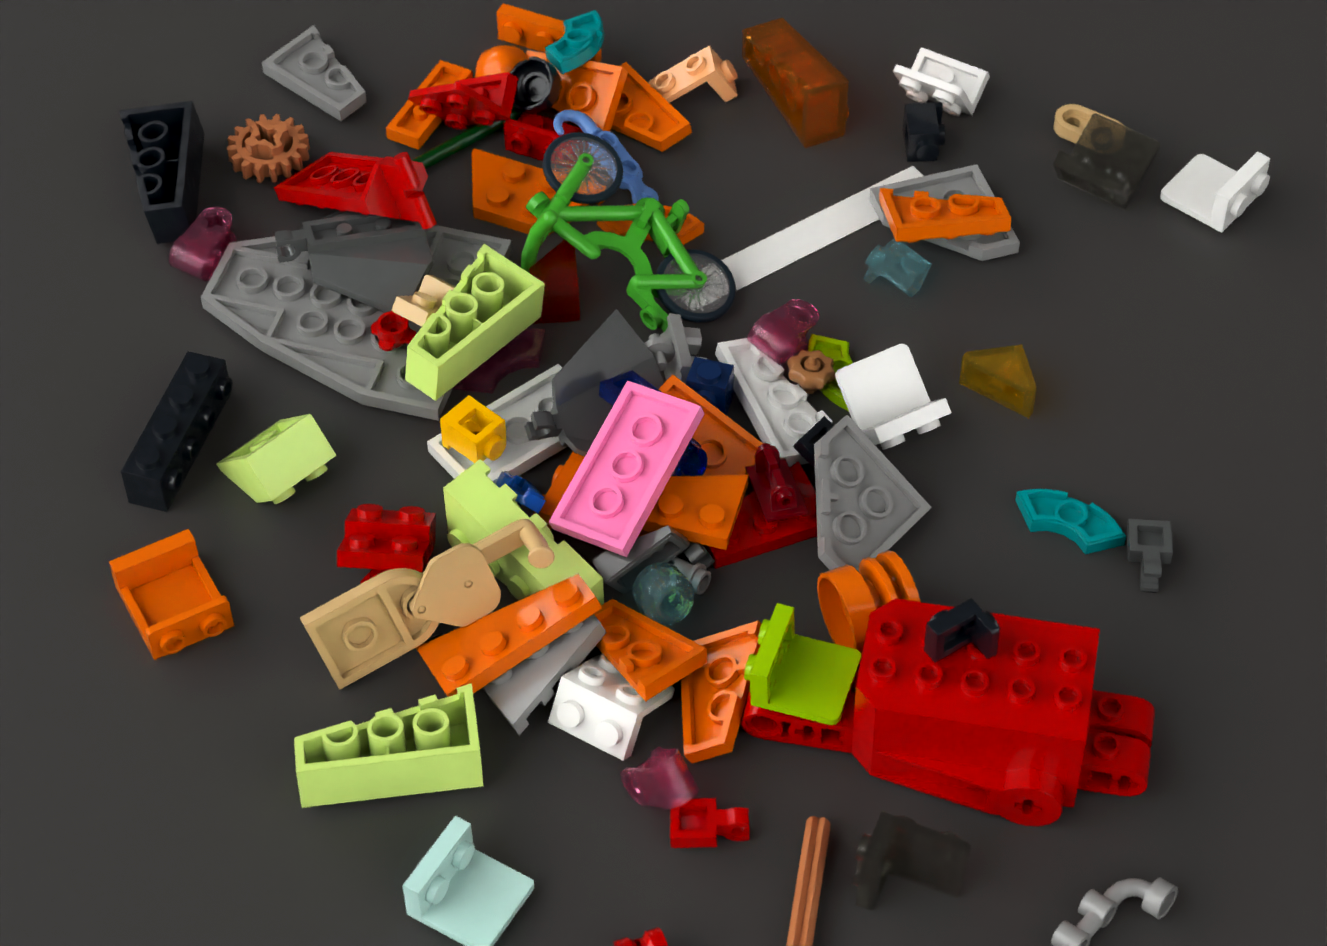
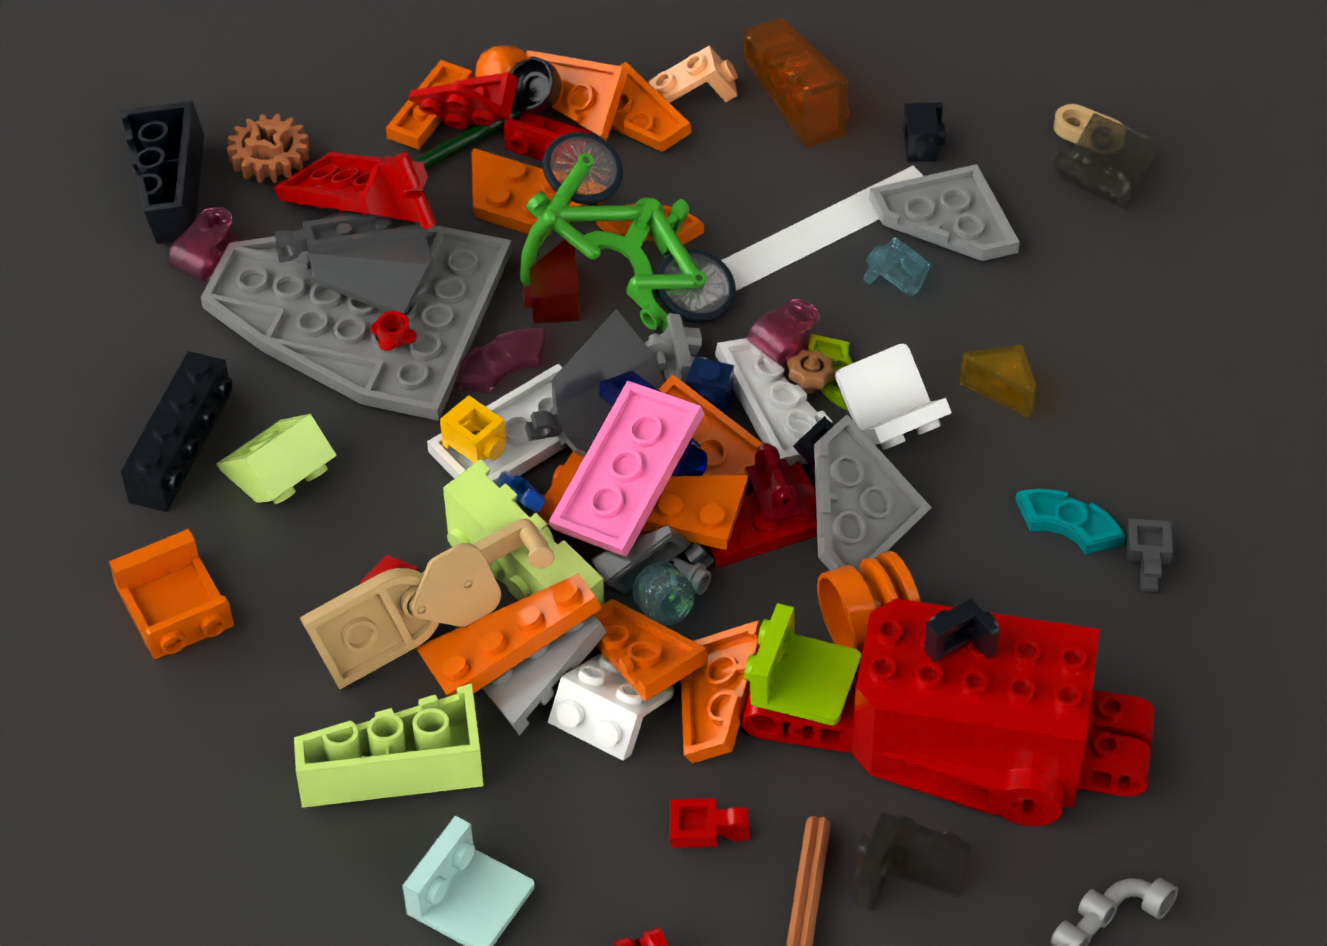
(316, 75): light grey wing -> none
(387, 538): red plate -> none
(422, 303): tan bracket -> none
(473, 323): yellowish green wedge -> none
(530, 29): orange plate -> none
(579, 44): teal tile -> none
(631, 169): medium blue piece -> none
(660, 780): clear pink piece -> none
(930, 218): orange wing -> none
(944, 81): white bracket -> none
(1215, 191): white bracket -> none

